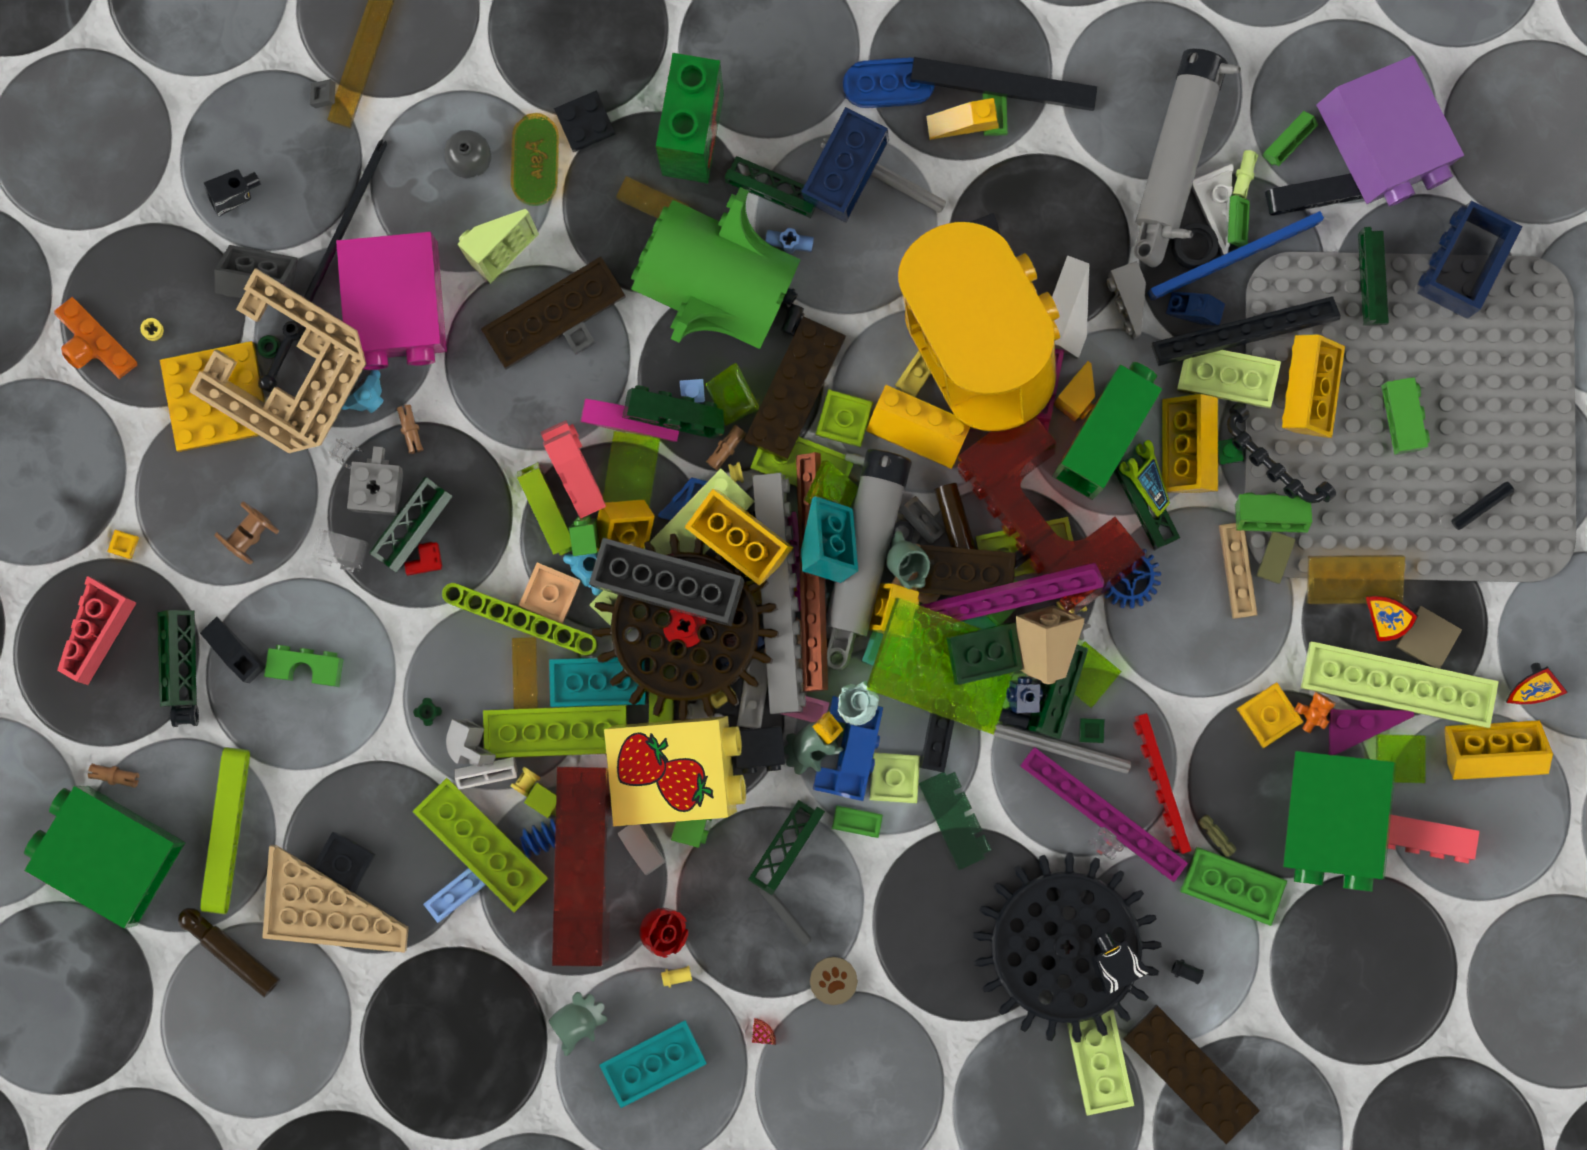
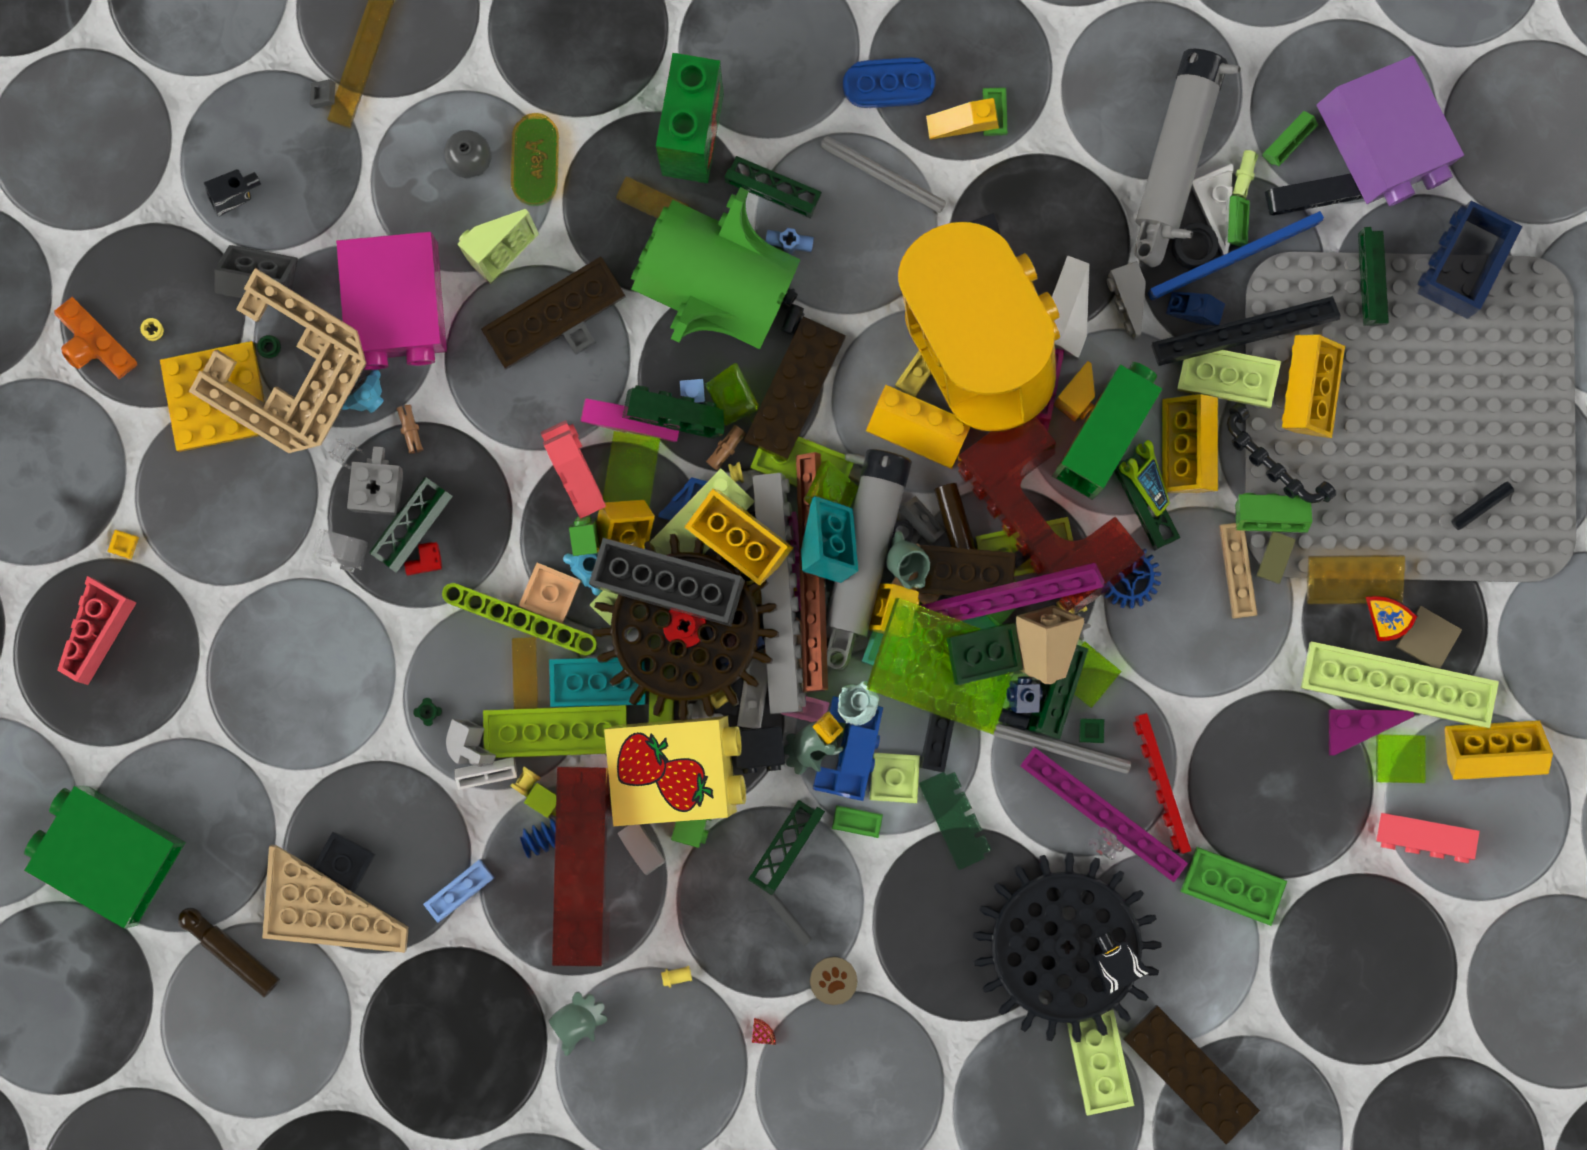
(113, 775): medium nougat pin -> none
(168, 658): dark green fence -> none
(184, 716): black bush -> none
(225, 830): lime beam -> none
(232, 651): black slope -> none
(246, 533): medium nougat hose -> none
(268, 381): black bar -> none
(283, 662): bright green arch -> none
(480, 845): lime plate -> none
(545, 508): lime slope -> none
(584, 121): black plate -> none
(653, 1063): teal plate -> none
(663, 931): red cylinder -> none
(844, 418): lime plate -> none
(845, 164): dark blue hose -> none
(1003, 84): black tile -> none
(1187, 971): black pin -> none
(1217, 835): olive axle -> none
(1228, 453): green plate -> none
(1269, 715): yellow tile -> none
(1315, 712): orange piece -> none
(1339, 819): green brick -> none
(1405, 415): bright green brick -> none
(1537, 687): shield -> none

